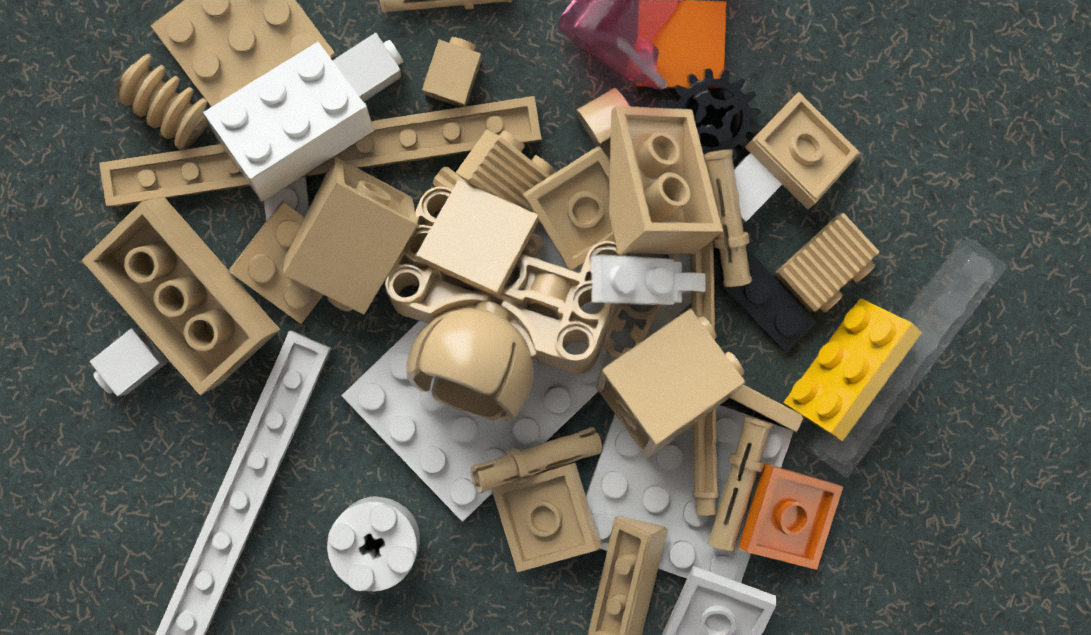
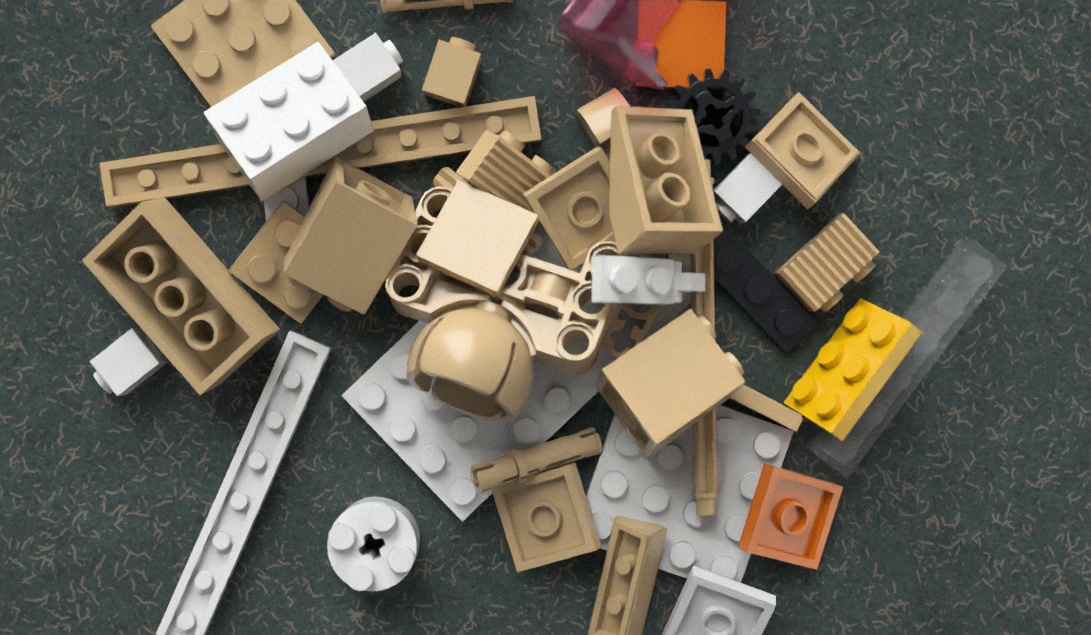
(162, 103): tan piece -> none
(733, 239): tan pin -> none
(755, 433): tan pin -> none

